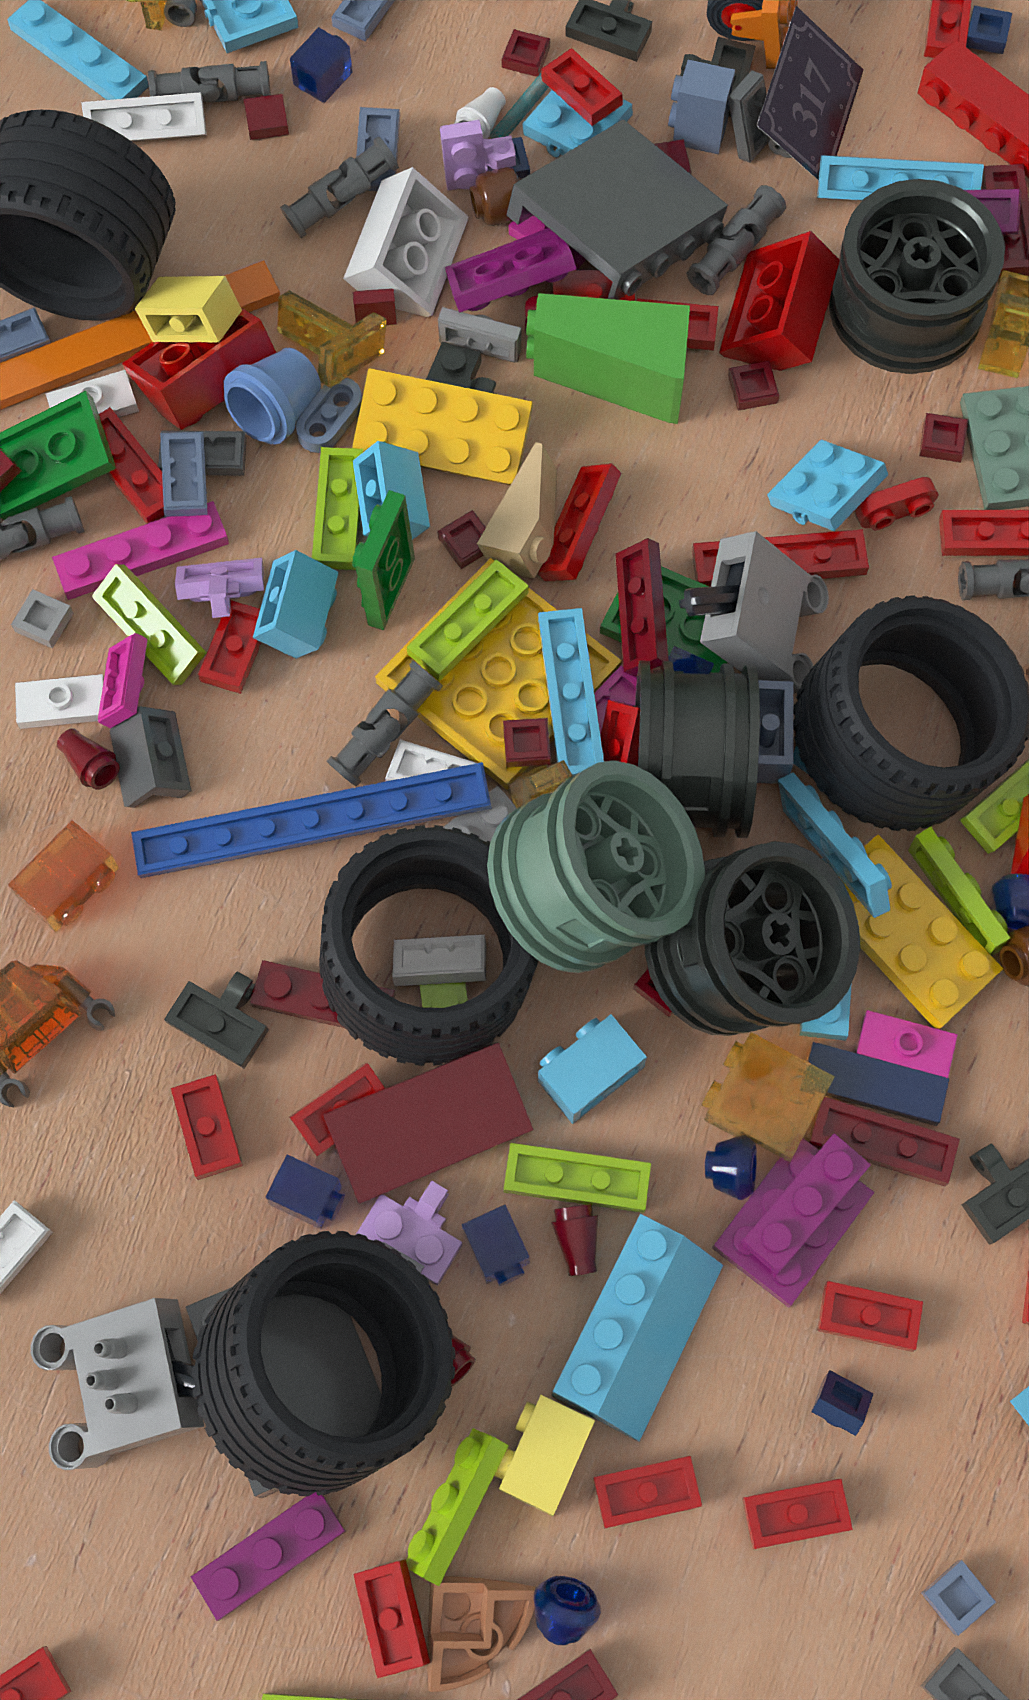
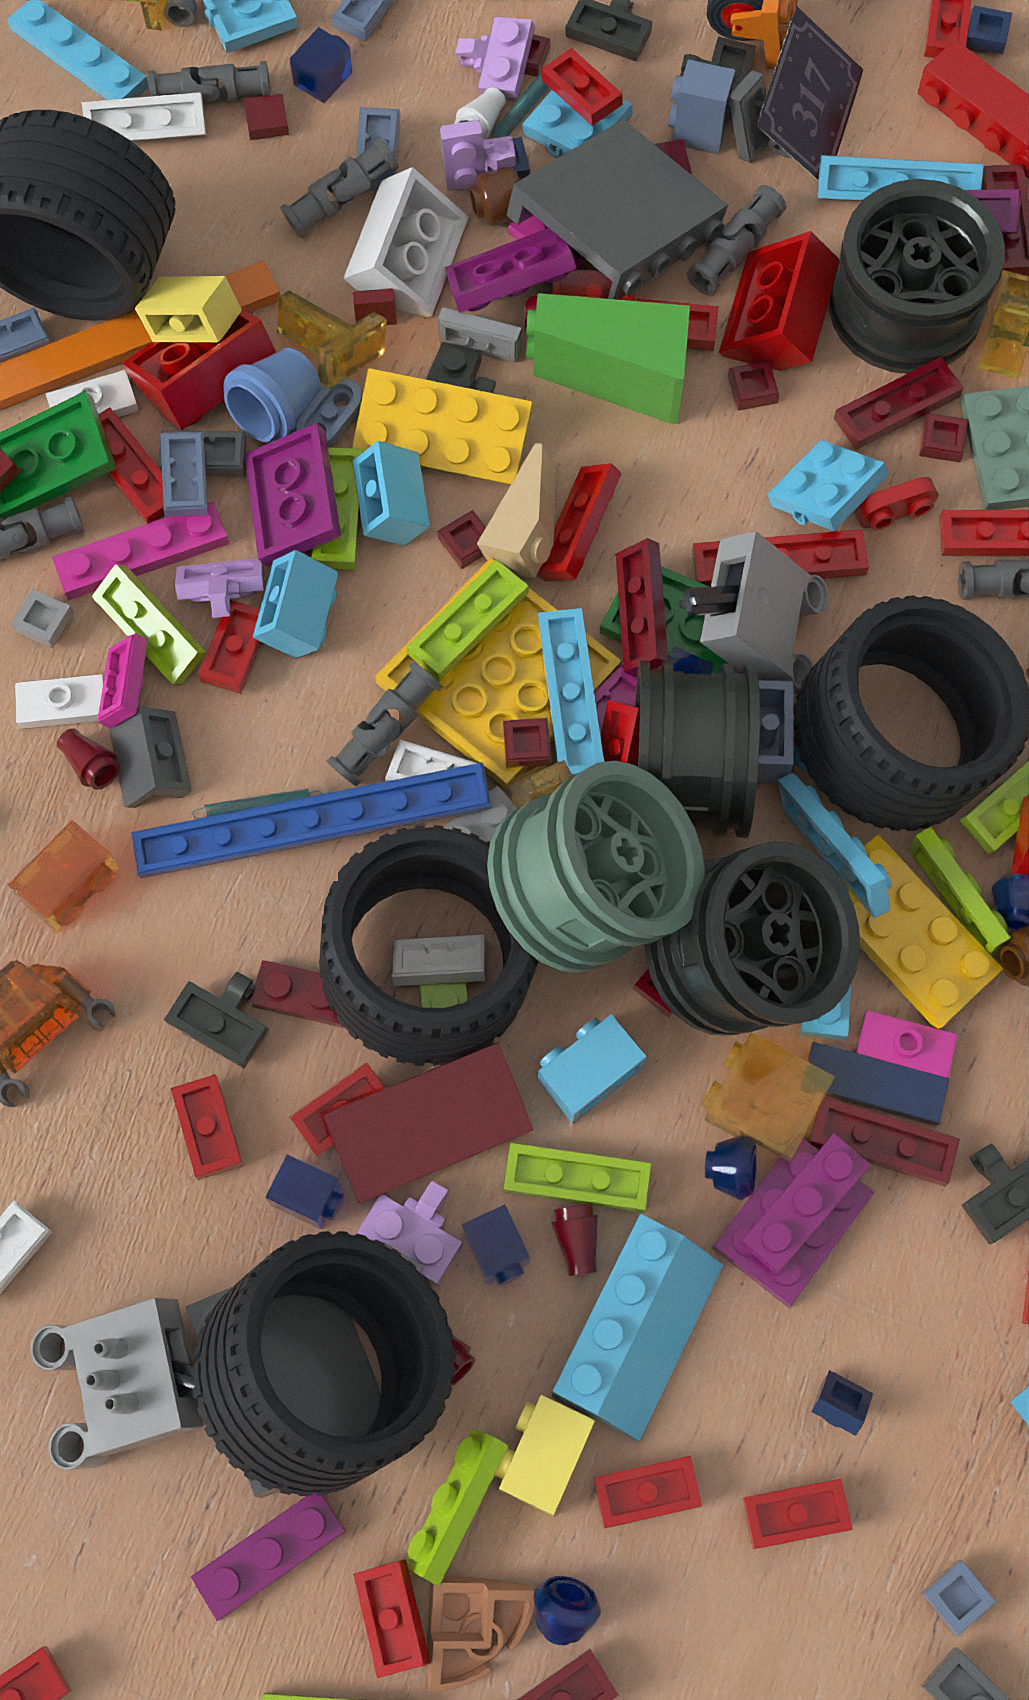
(252, 798): none -> teal piece
(292, 494): none -> magenta plate
(384, 559): green plate -> none
(500, 56): none -> lavender hinge
(870, 1316): red plate -> none
(898, 403): none -> dark red plate

